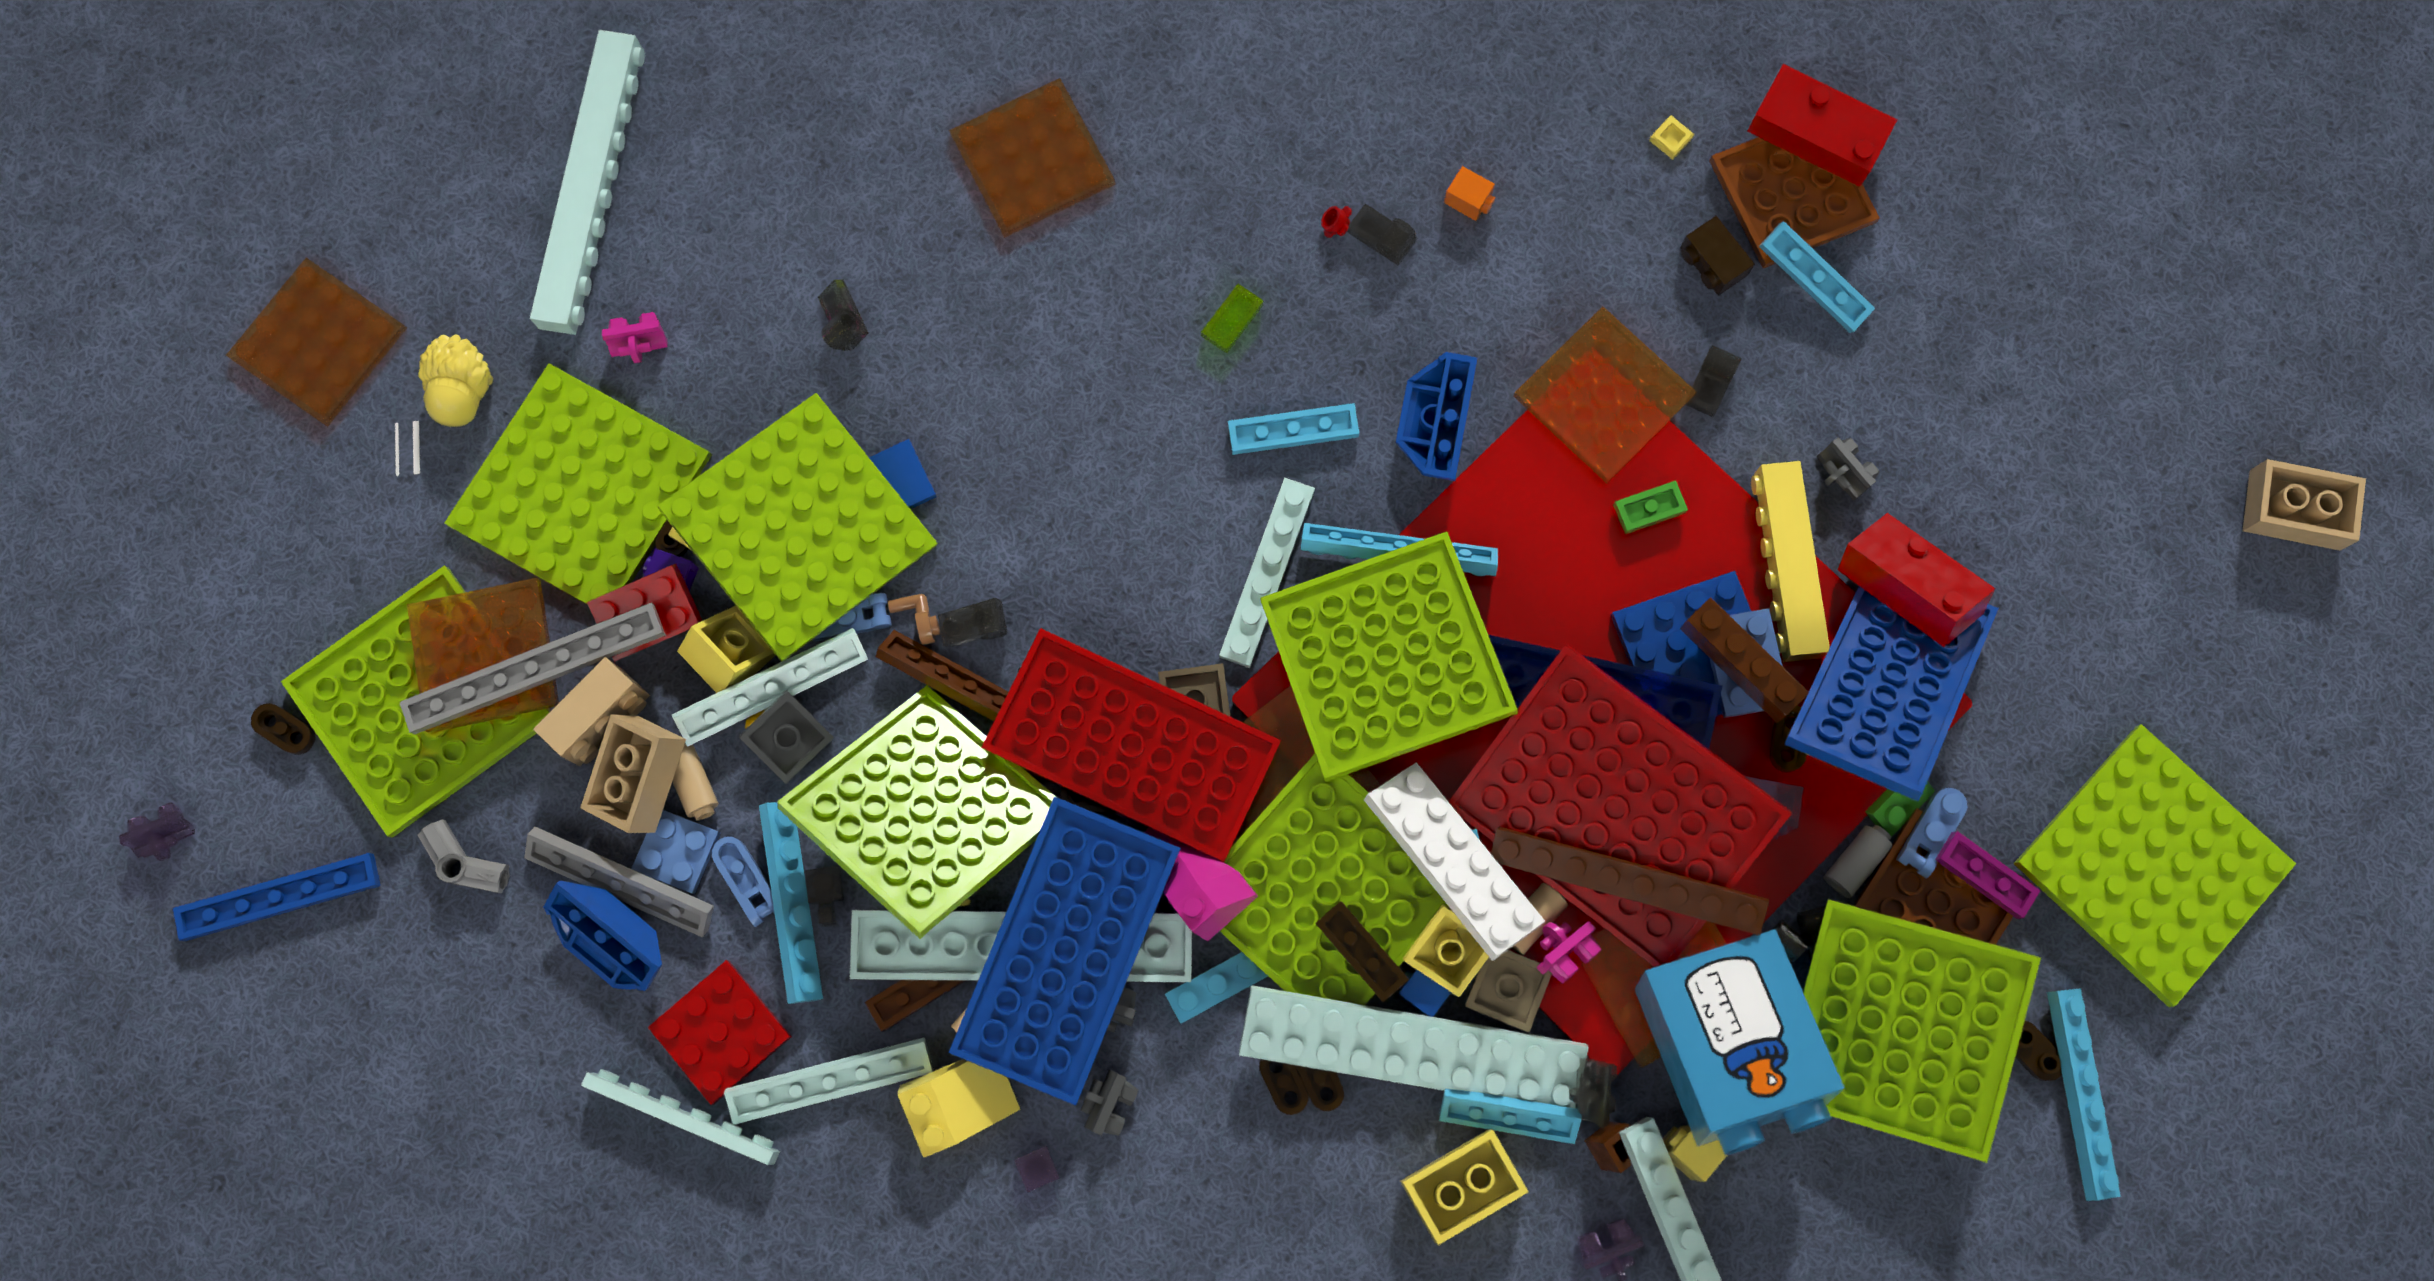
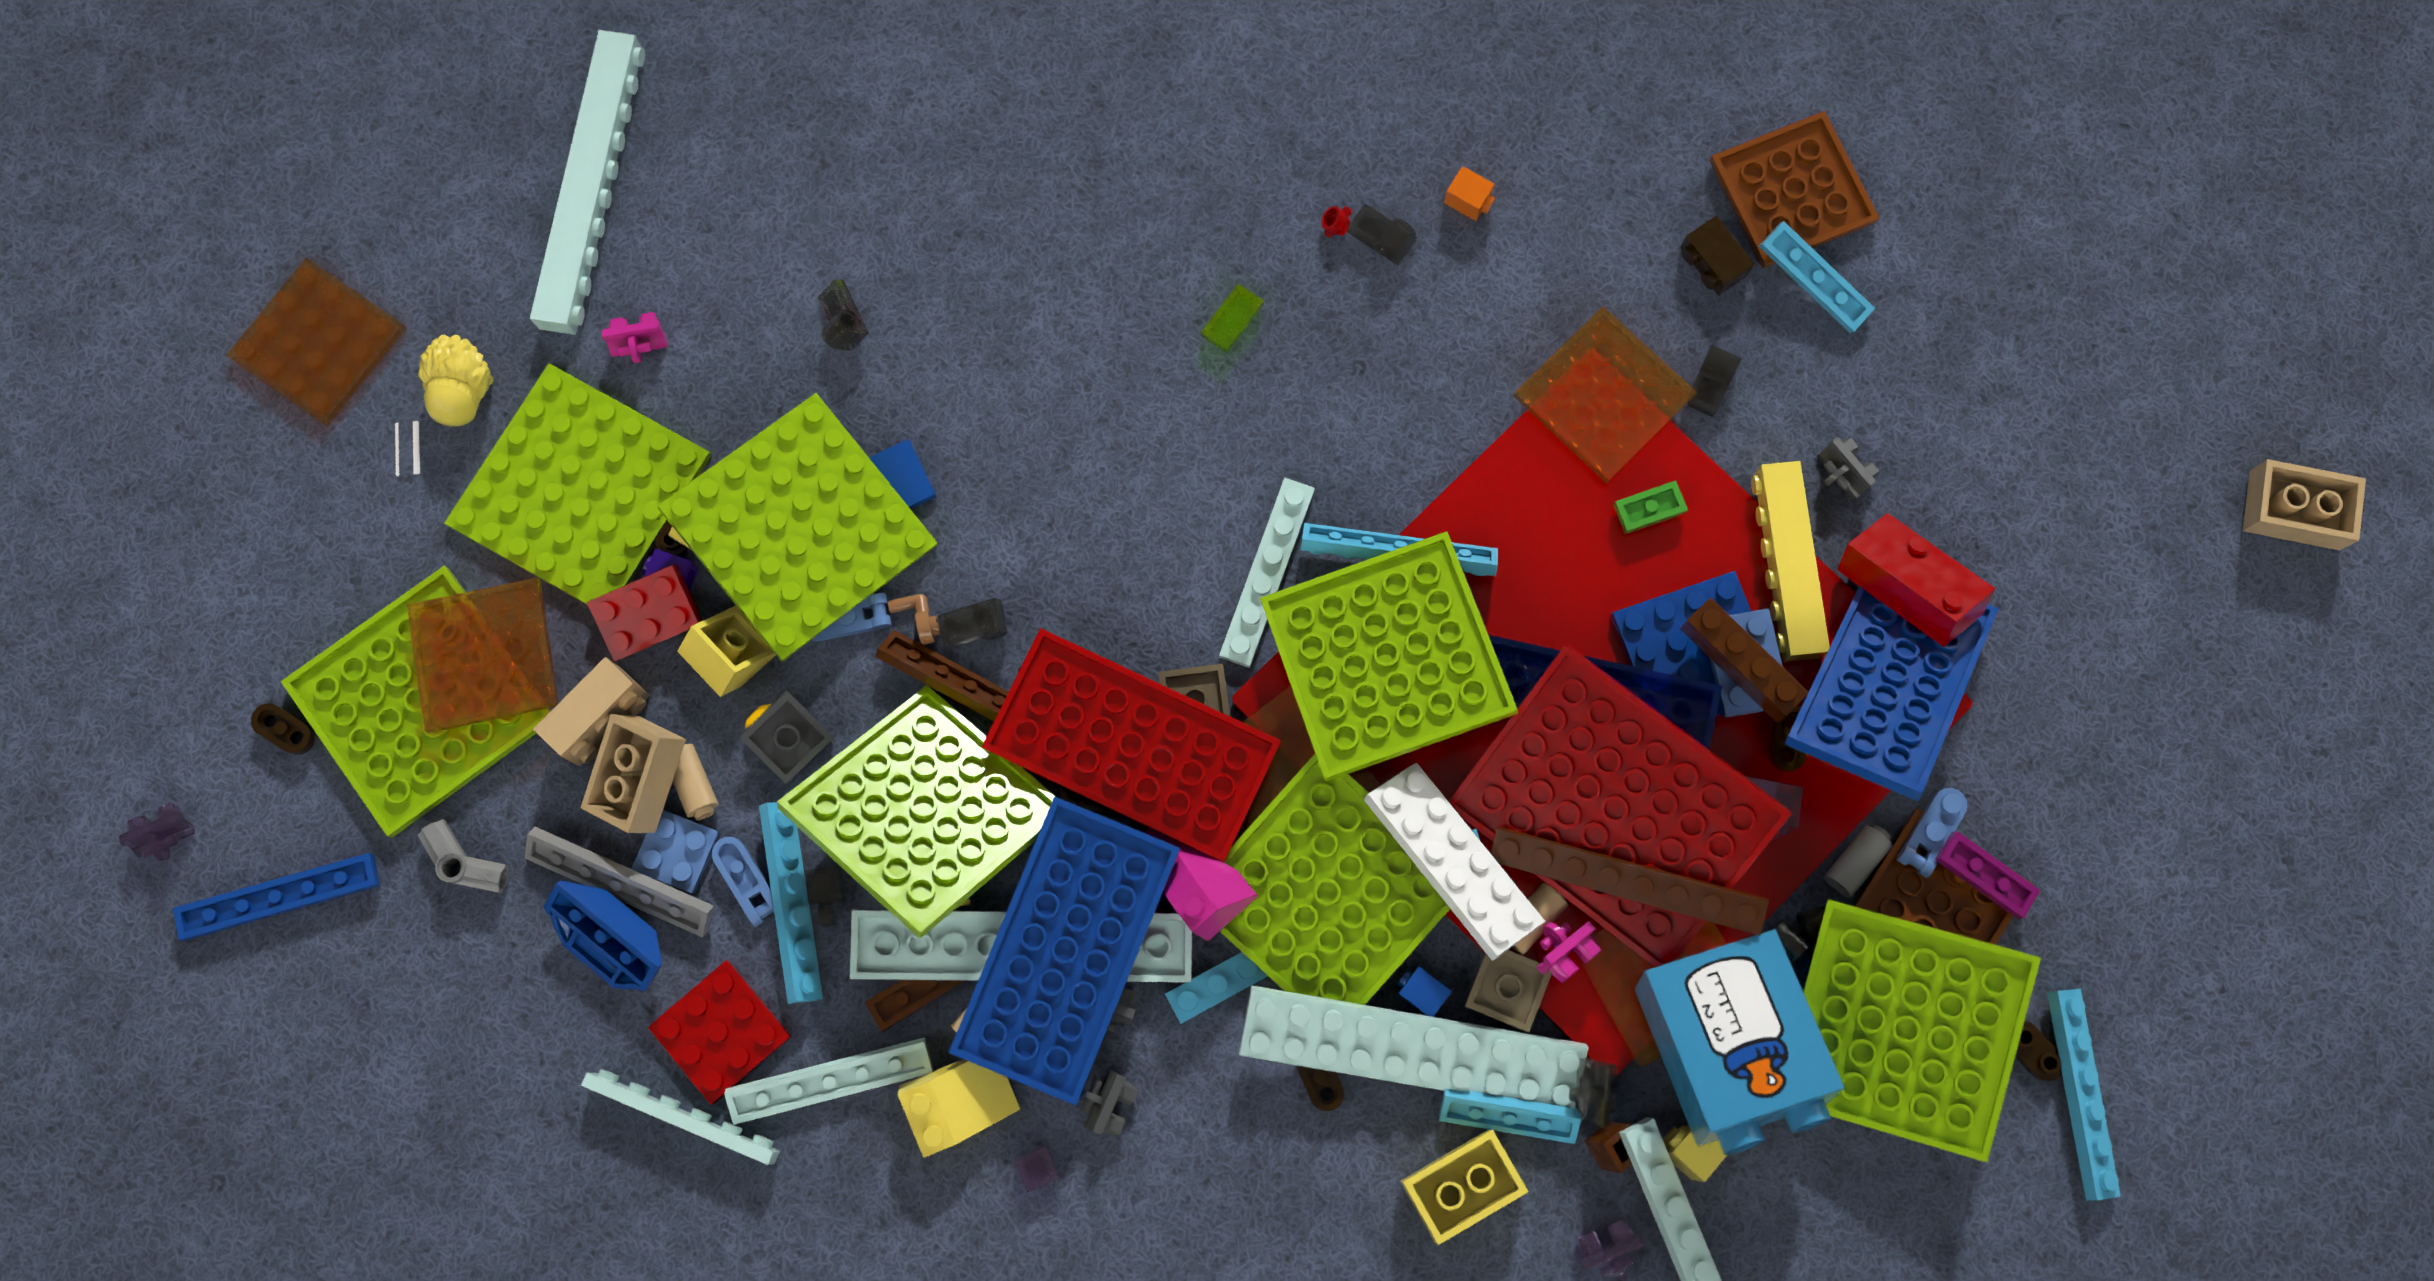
(532, 668): light grey plate -> none
(767, 686): light aqua plate -> none
(1032, 157): clear orange plate -> none
(1283, 1082): dark brown plate -> none
(1293, 428): medium azure plate -> none
(1362, 951): dark brown plate -> none
(1436, 414): blue wedge -> none
(1447, 952): light yellow slope -> none
(1671, 137): light yellow tile -> none
(1822, 125): red brick -> none
(1894, 809): bright green plate -> none
(2155, 865): lime plate -> none

